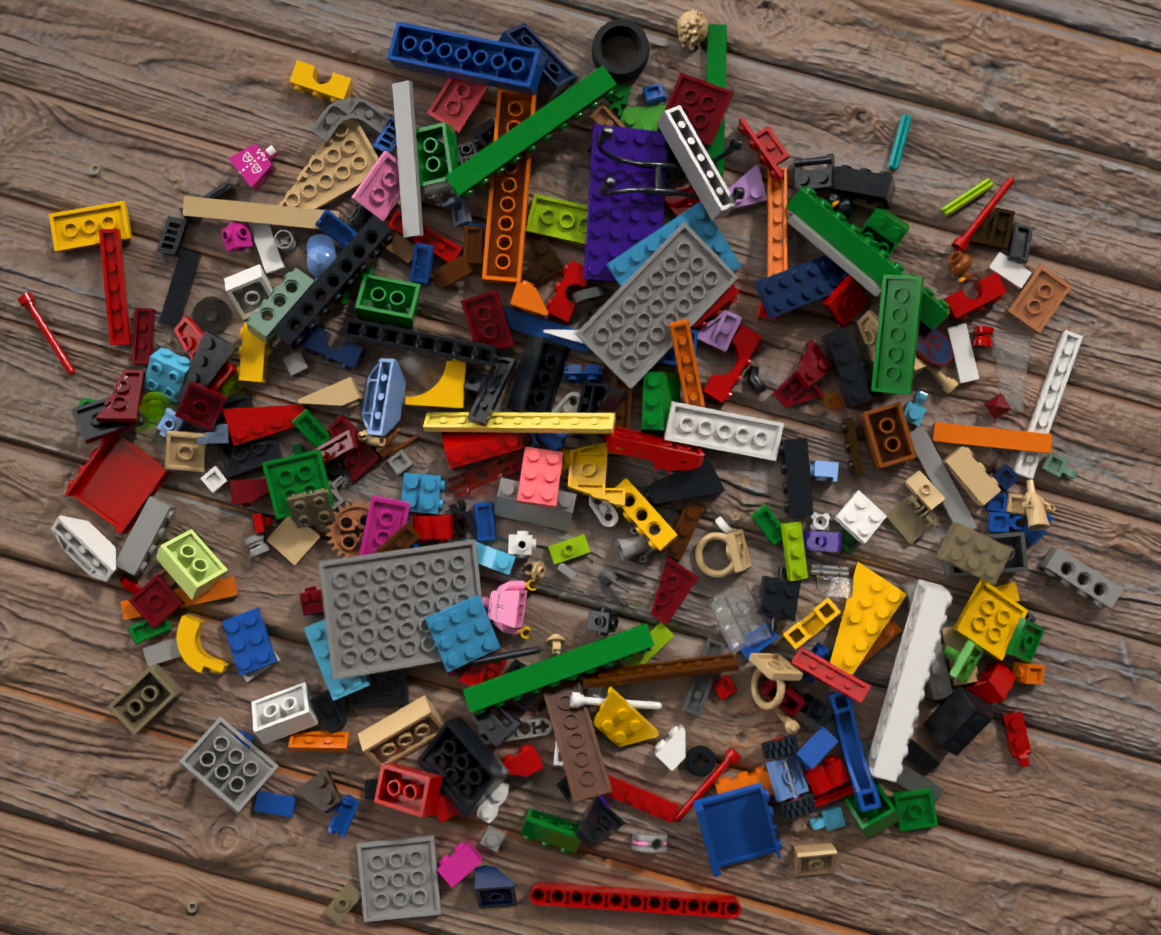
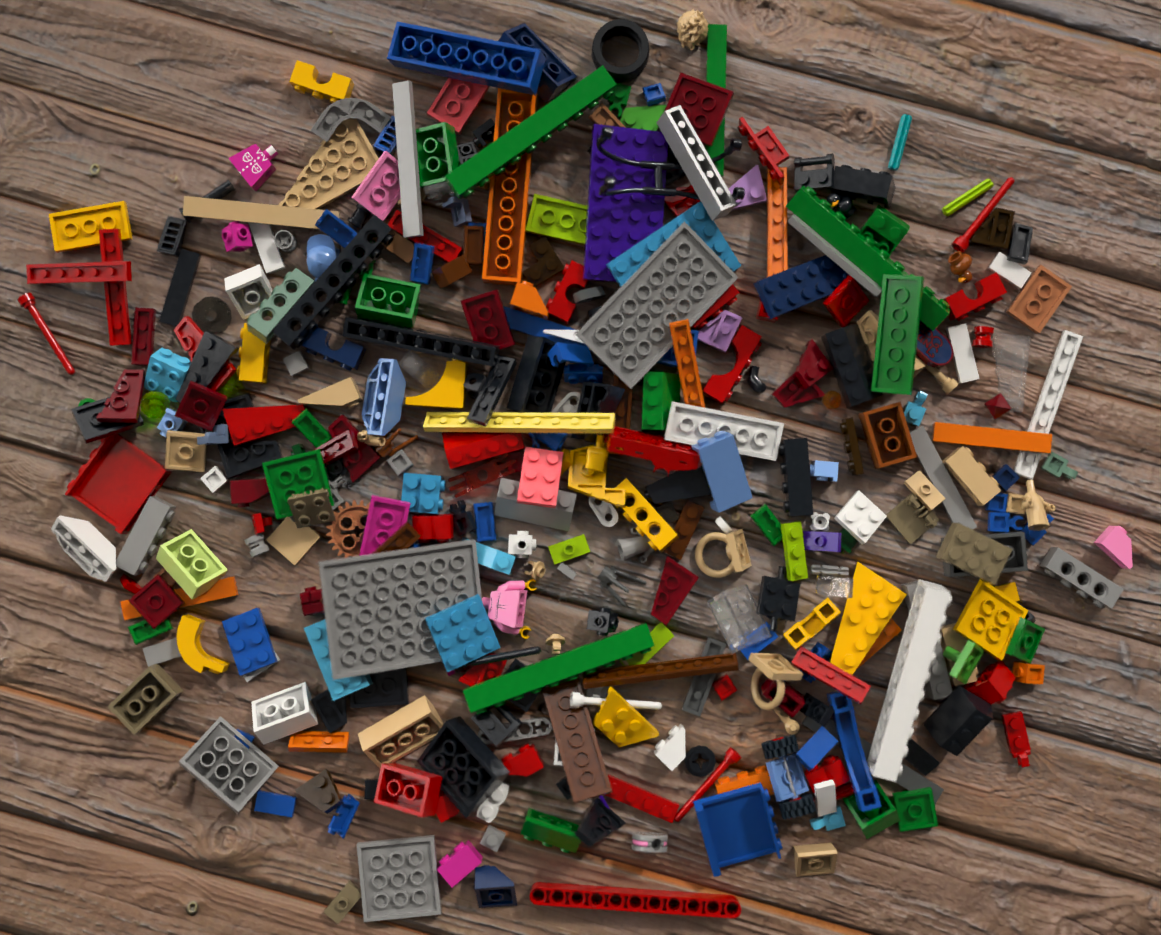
(79, 272): none -> red plate
(572, 354): none -> blue hinge
(597, 456): none -> yellow piece
(723, 471): none -> medium blue panel
(825, 798): none -> white tile
(1116, 545): none -> bright pink slope

